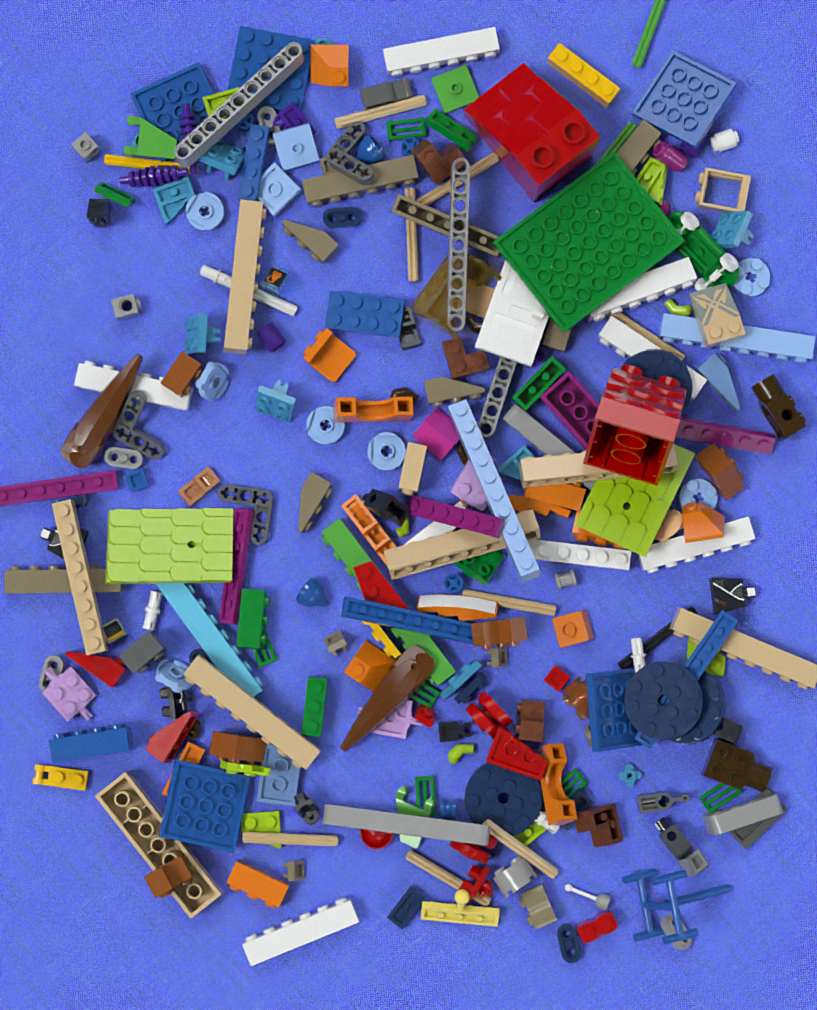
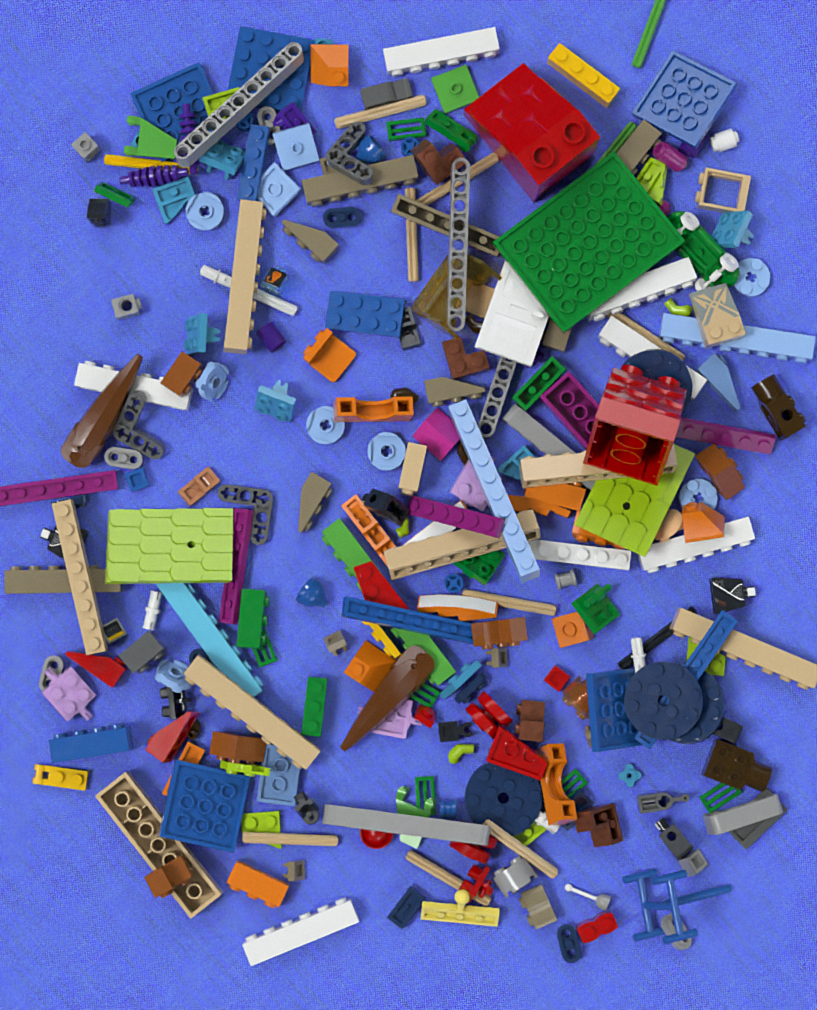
(596, 607): none -> green plate

